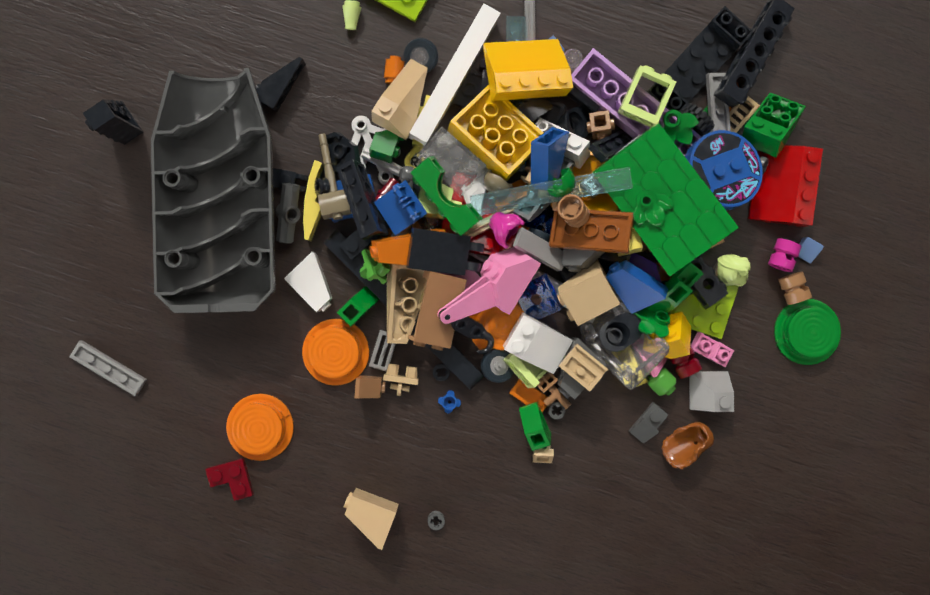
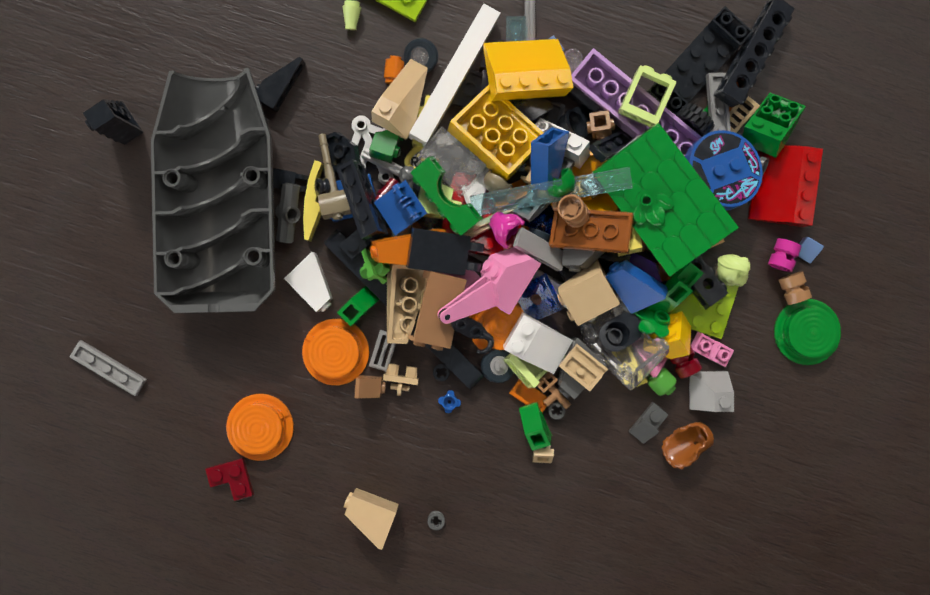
(681, 129): green plate -> none

